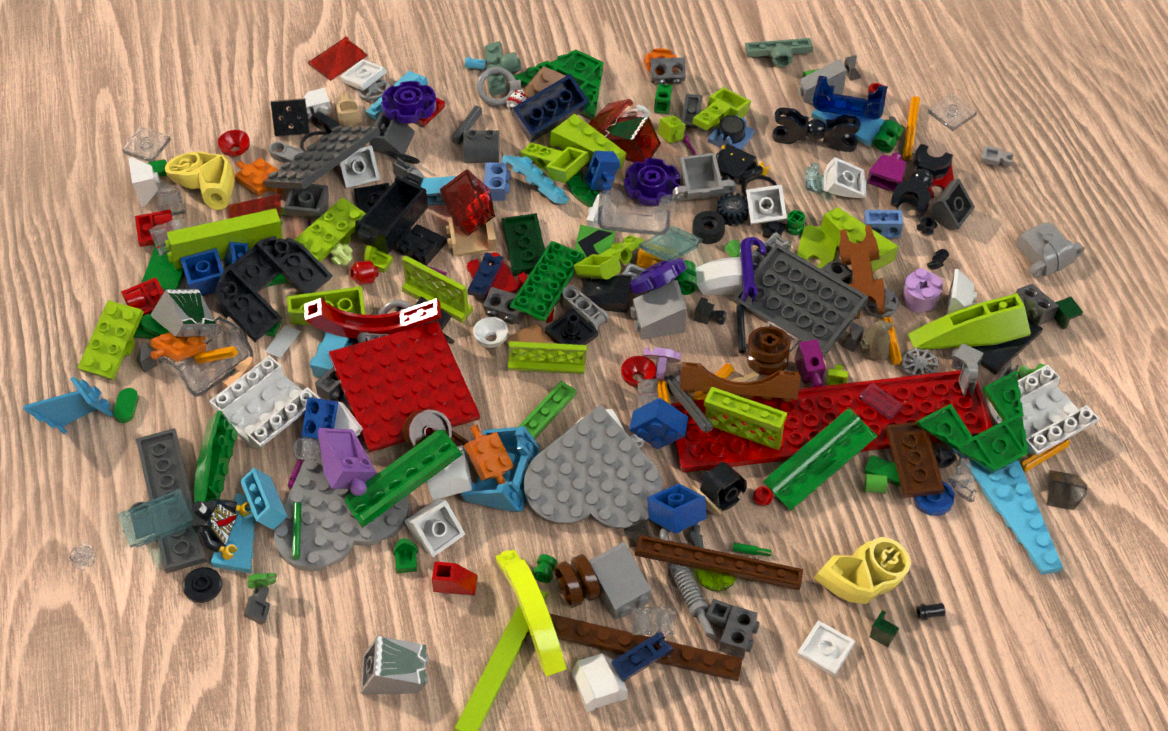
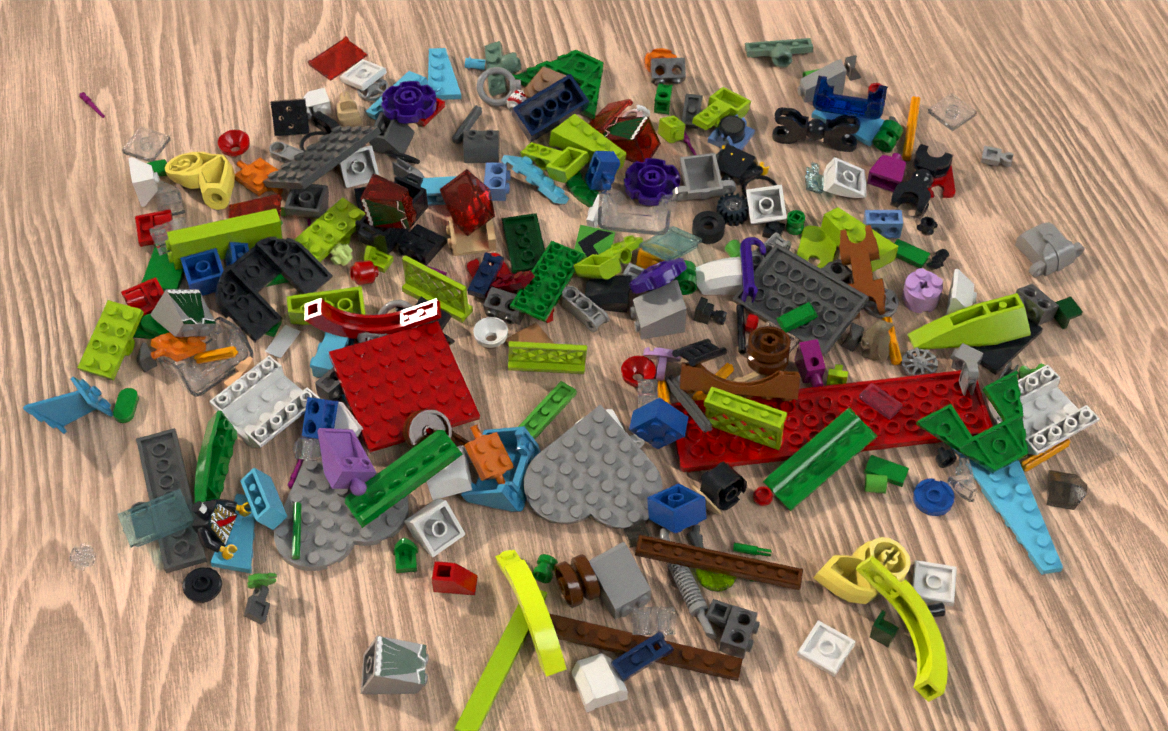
(87, 100): none -> magenta piece
(387, 204): none -> clear red slope
(441, 75): none -> medium azure wing
(513, 281): none -> dark red plate
(571, 327): black plate -> none
(699, 352): none -> black bar
(752, 322): none -> red tile
(797, 317): none -> green tile
(911, 254): none -> green tile
(914, 460): reddish brown tile -> none
(927, 639): none -> neon yellow arch
(934, 582): none -> white tile
(952, 206): dark grey brick -> none

